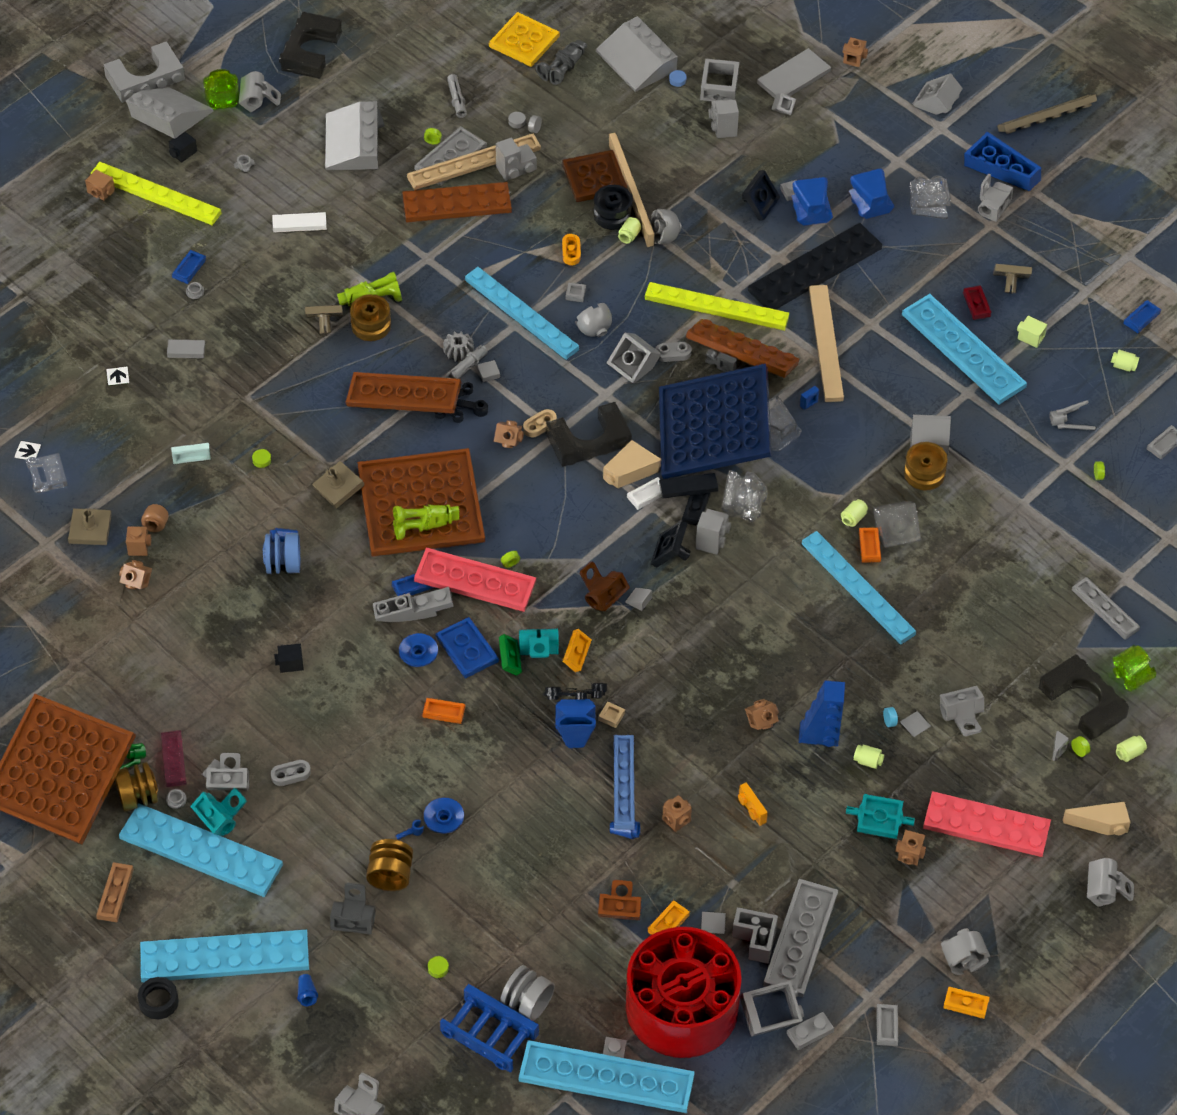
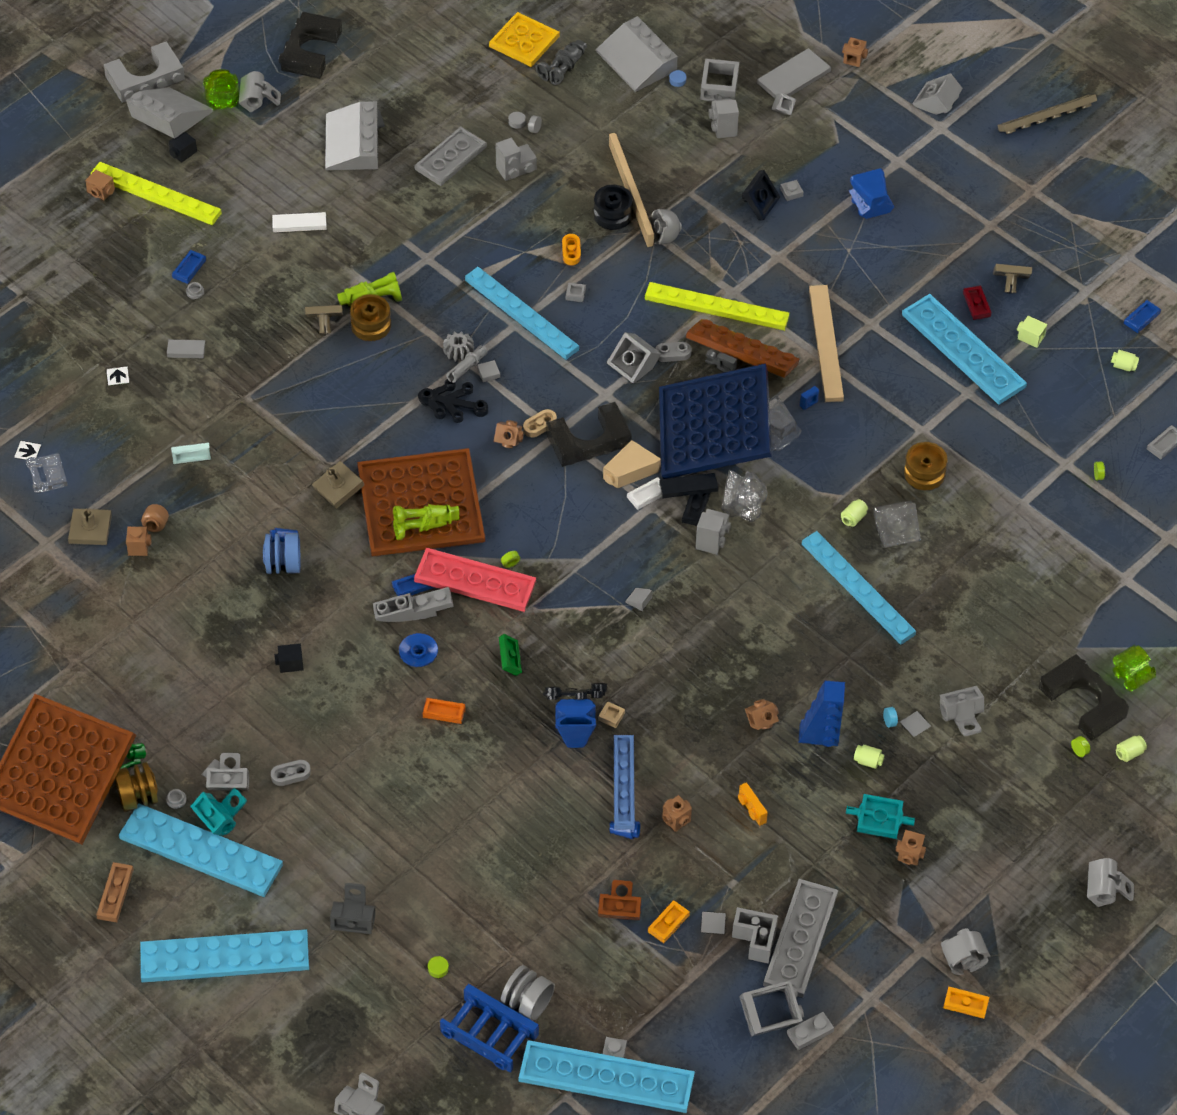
(135, 575): medium nougat brick -> none
(155, 984): black tyre -> none
(173, 758): clear pink plate -> none
(244, 163): light grey plate -> none
(261, 458): lime tile -> none
(306, 990): blue cone -> none
(389, 865): pearl gold wheel -> none
(403, 392): dark orange plate -> none
(414, 830): blue hand -> none
(432, 136): lime tile -> none
(440, 809): blue dish -> none
(456, 202): dark orange plate -> none
(458, 100): light grey pin -> none
(463, 164): tan tile -> none
(467, 647): blue tile -> none
(538, 642): teal piece -> none
(577, 650): light orange plate -> none
(591, 172): reddish brown plate -> none
(595, 321): light grey cylinder -> none
(603, 590): reddish brown piece -> none
(629, 230): yellowish green brick -> none
(670, 545): black tile -> none
(683, 972): red wheel -> none
(811, 201): blue piece -> none
(815, 267): black plate -> none
(869, 545): orange tile -> none
(887, 1024): light grey tile -> none
(930, 197): clear piece -> none
(931, 429): light grey slope -> none
(987, 824): coral plate -> none
(994, 198): light grey piece -> none
(1002, 162): blue wedge -> none
(1060, 416): light grey plant -> none
(1060, 745): light grey slope -> none
(1103, 818): tan slope -> none
(1105, 608): light grey tile -> none

